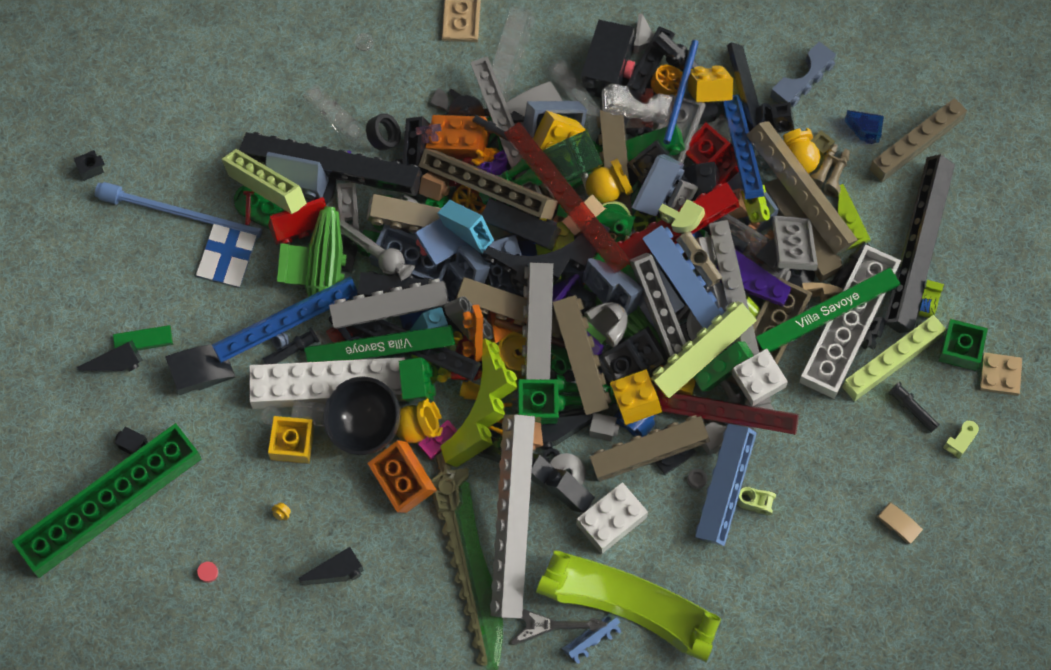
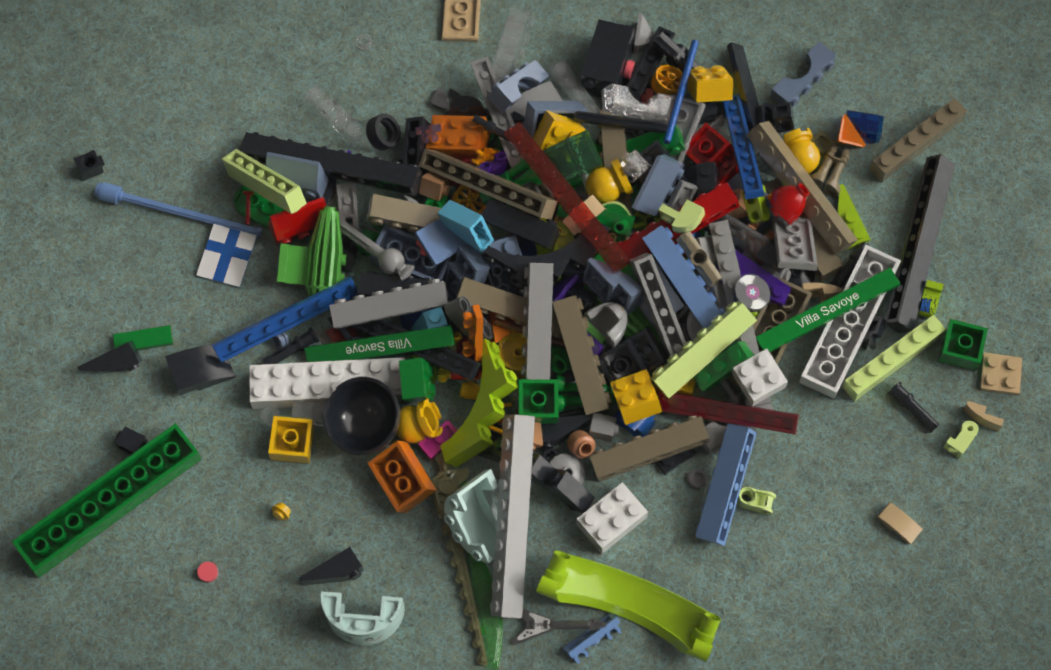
(363, 629): none -> light aqua cylinder
(473, 516): none -> light aqua cylinder
(508, 93): none -> sand blue arch
(581, 444): none -> nougat head
(621, 122): none -> black axle
(634, 165): none -> clear brick
(752, 292): none -> tile
(788, 201): none -> red piece
(848, 134): none -> orange slope
(977, 413): none -> tan slope

